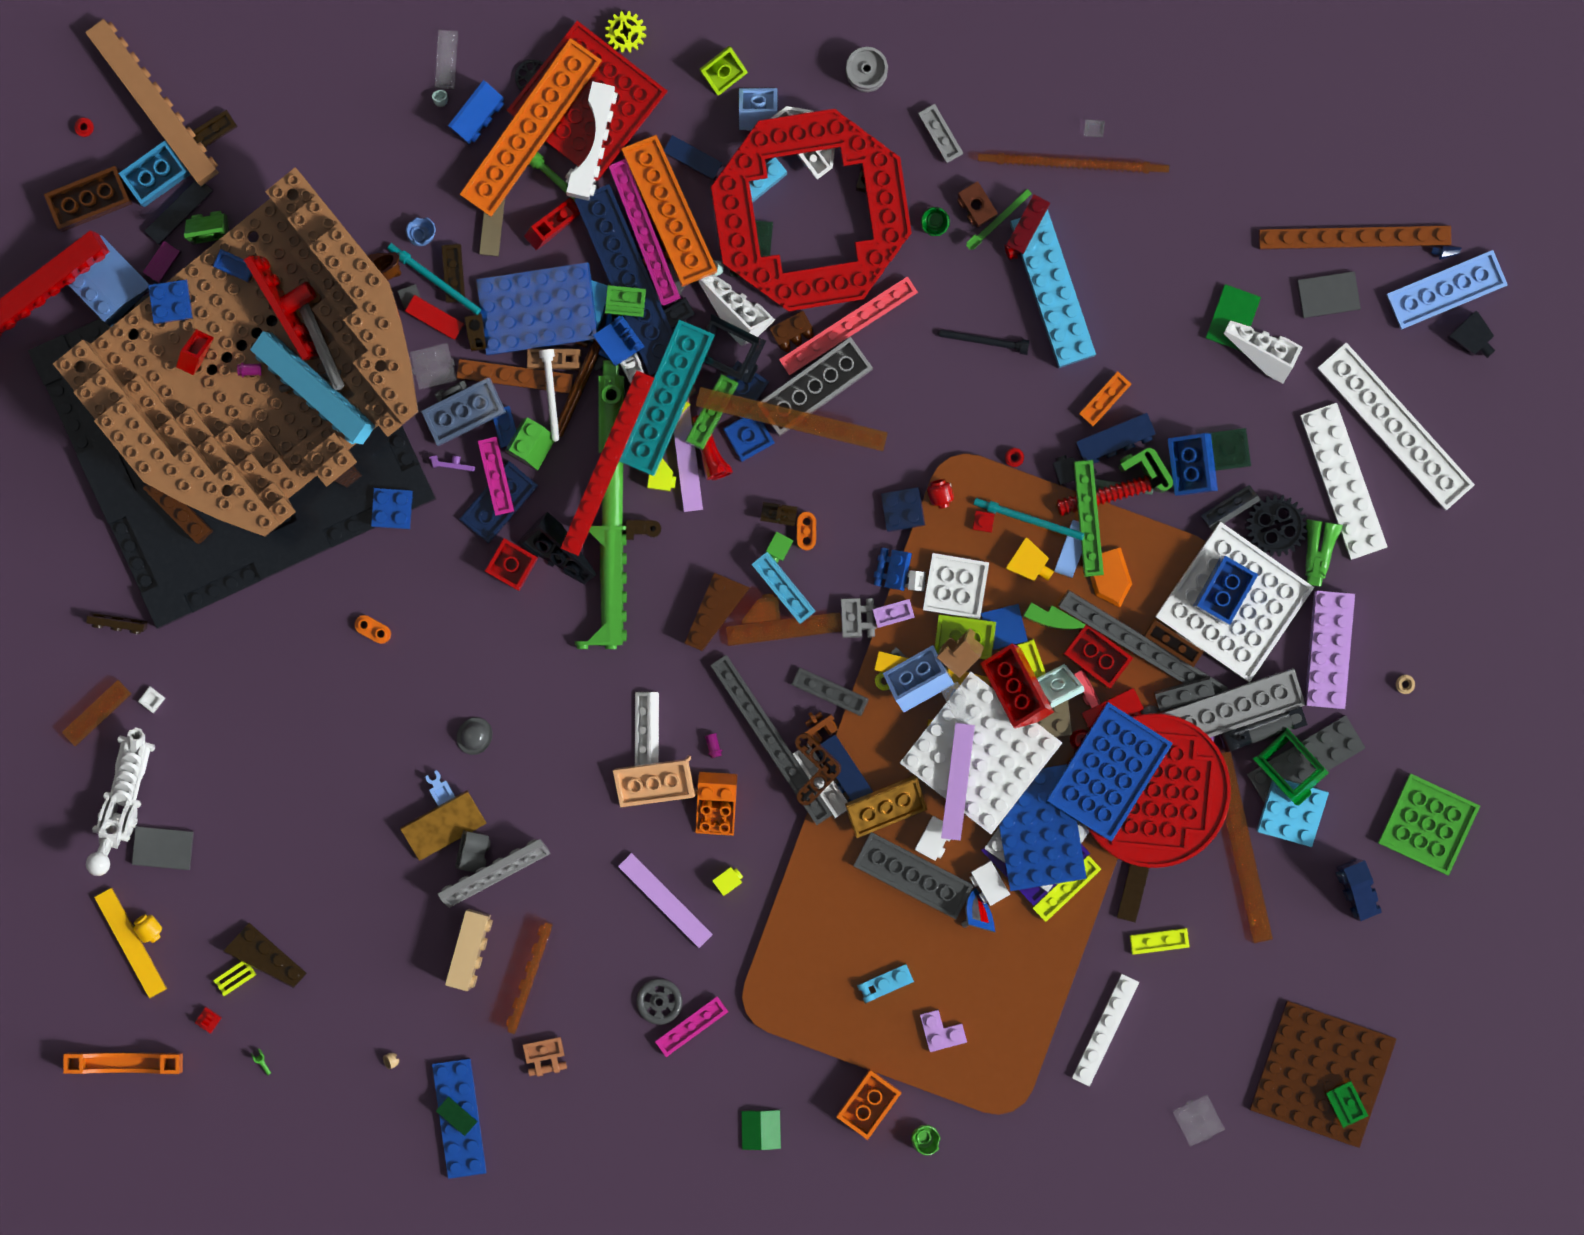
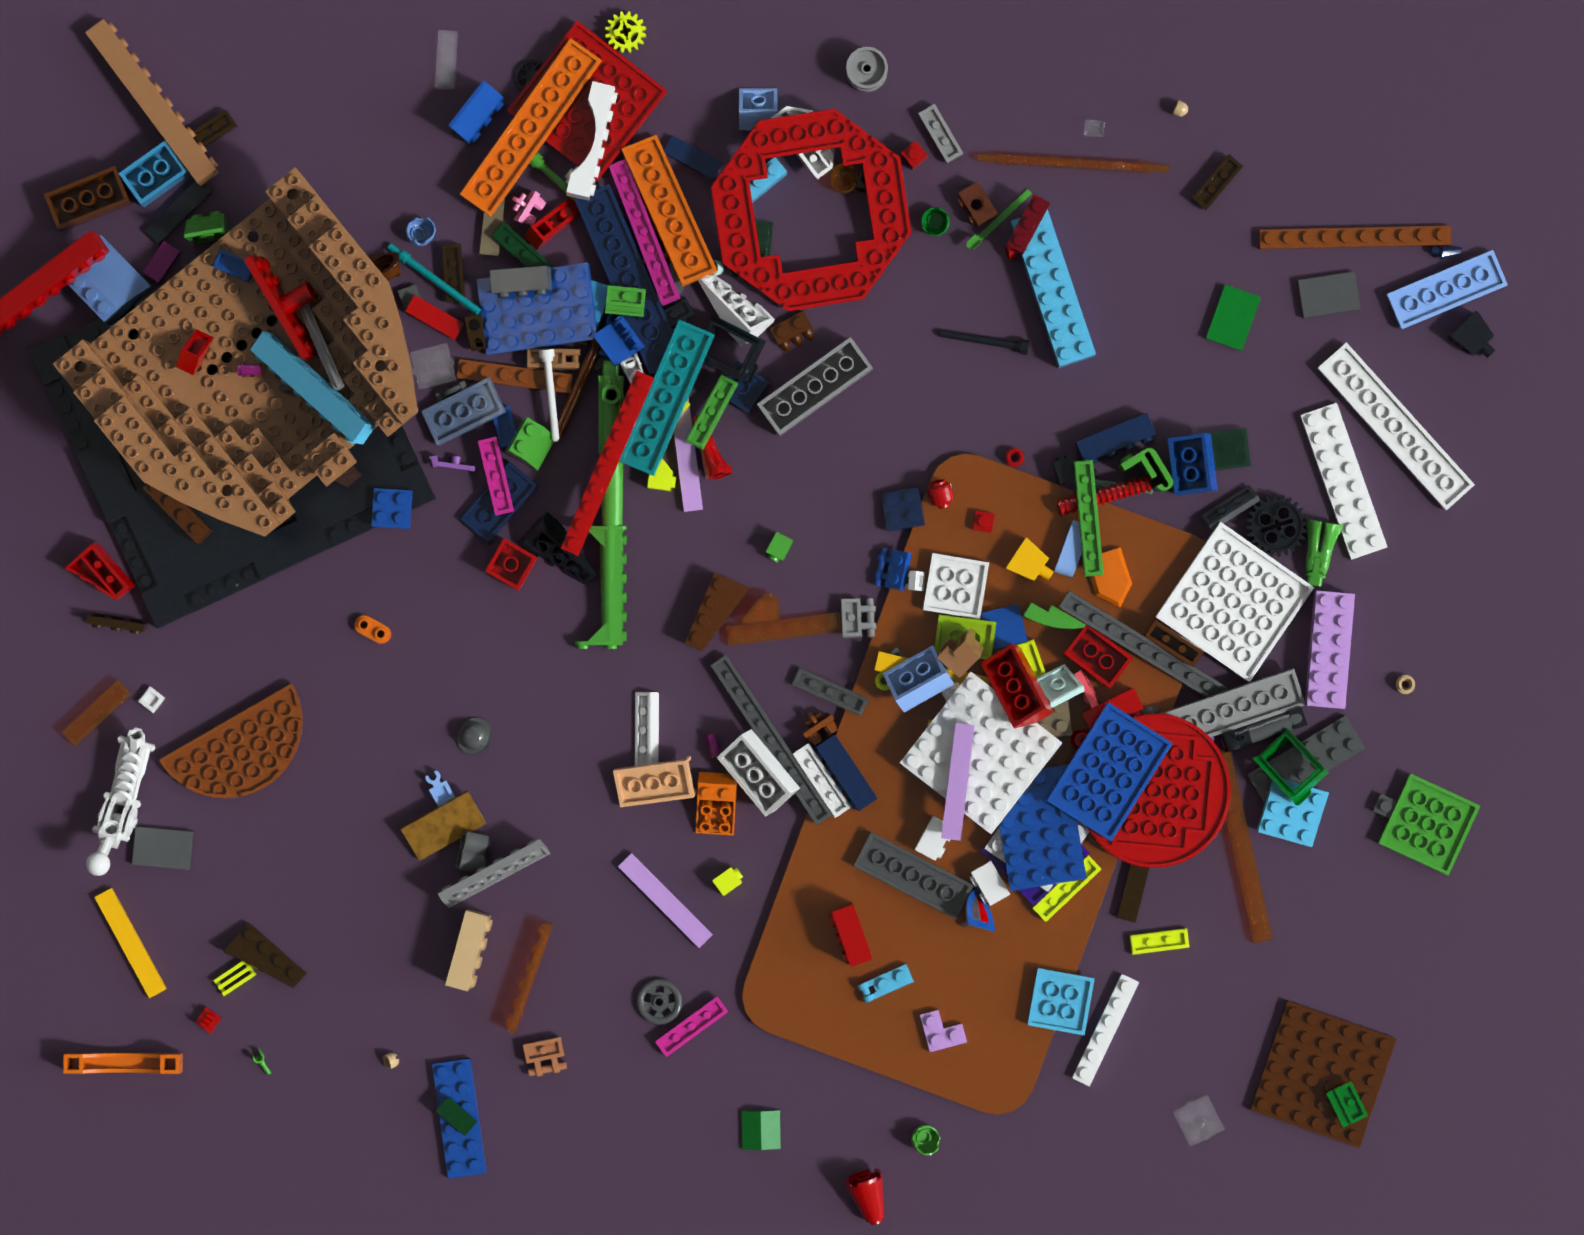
(84, 133): red plate -> none
(101, 571): none -> red wedge
(147, 928): yellow head -> none
(170, 301): blue plate -> none
(242, 751): none -> dark orange plate
(440, 98): light aqua hinge -> none
(518, 247): none -> dark green tile
(521, 281): none -> dark grey brick
(523, 214): none -> bright pink hips
(642, 527): dark brown leg -> none
(723, 70): lime slope -> none
(748, 437): blue tile -> none
(758, 772): none -> white brick
(778, 513): dark brown hips -> none
(783, 587): medium azure plate -> none
(791, 419): clear orange plate -> none
(806, 531): orange plate -> none
(822, 772): reddish brown beam -> none
(843, 178): none -> clear orange hair
(848, 326): coral plate -> none
(850, 935): none -> red brick
(867, 1193): none -> red cone
(868, 1104): orange brick -> none
(886, 806): pearl gold tile -> none
(893, 613): lavender plate -> none
(914, 155): none -> red brick
(994, 507): teal bar -> none
(1060, 1001): none -> medium azure plate
(1105, 399): orange plate -> none
(1180, 109): none -> tan hinge
(1184, 693): dark grey plate -> none
(1217, 182): none -> dark brown plate
(1225, 590): blue brick -> none
(1270, 354): white wedge -> none
(1358, 890): dark blue brick -> none
(1384, 806): none -> dark grey plate

